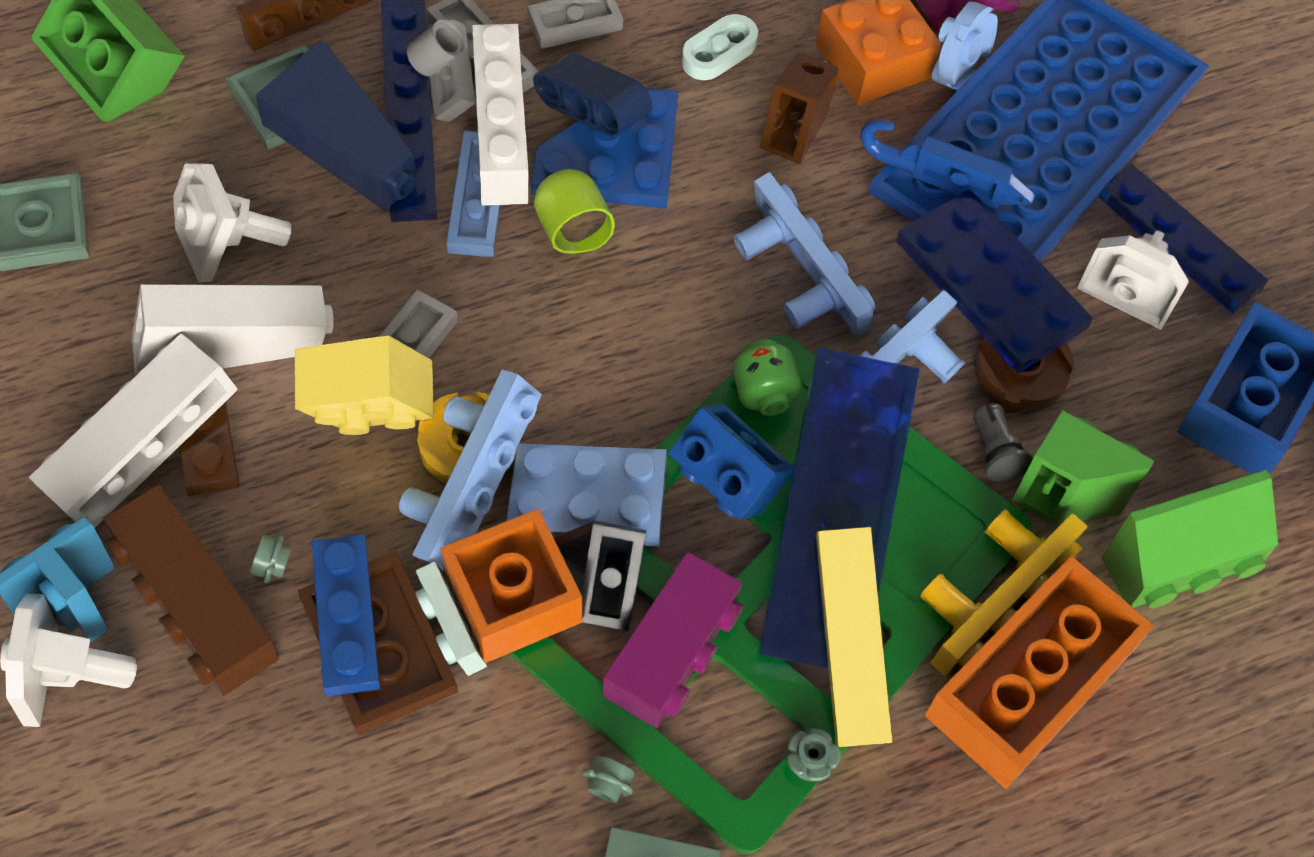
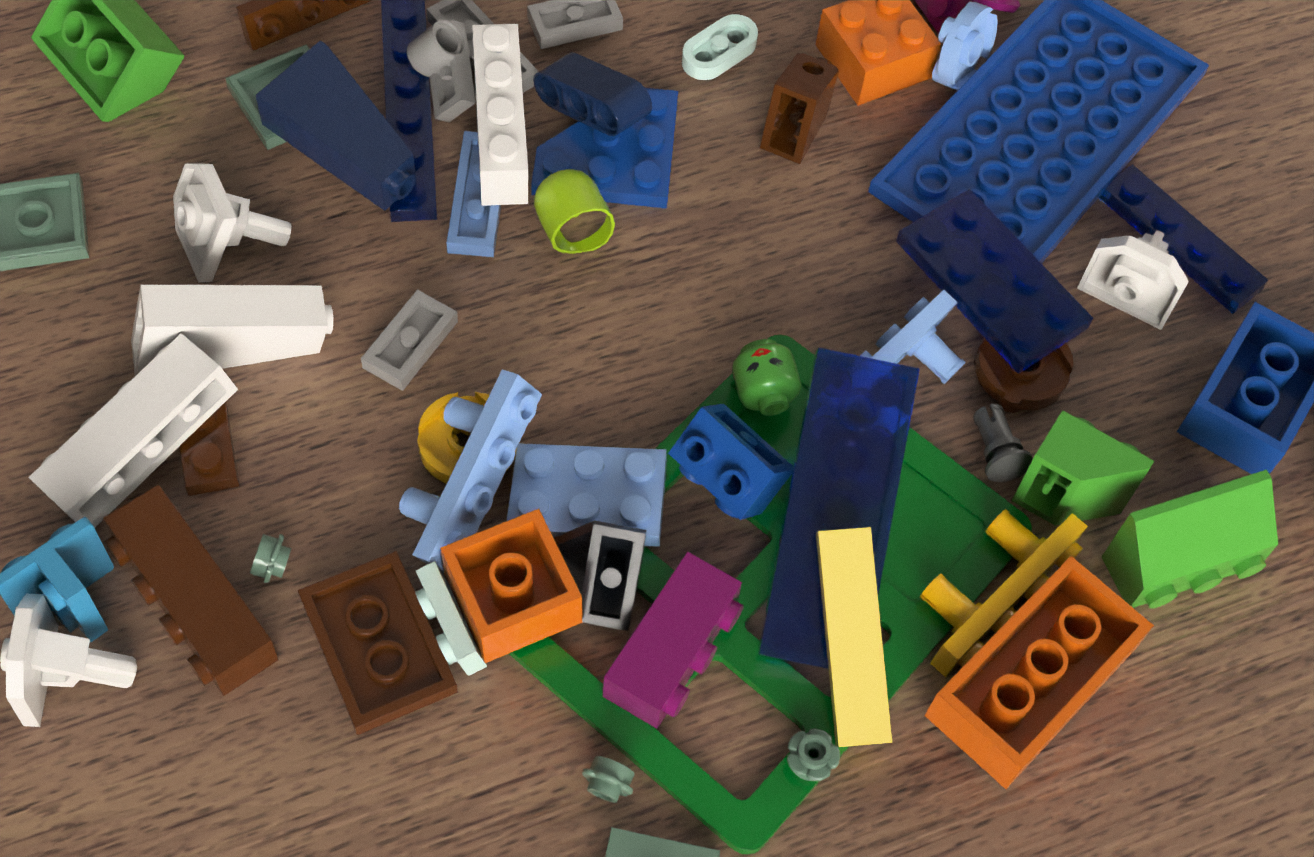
(345, 615): blue plate -> none
(364, 384): light yellow brick -> none
(804, 239): light blue plate -> none
(948, 167): blue plate -> none

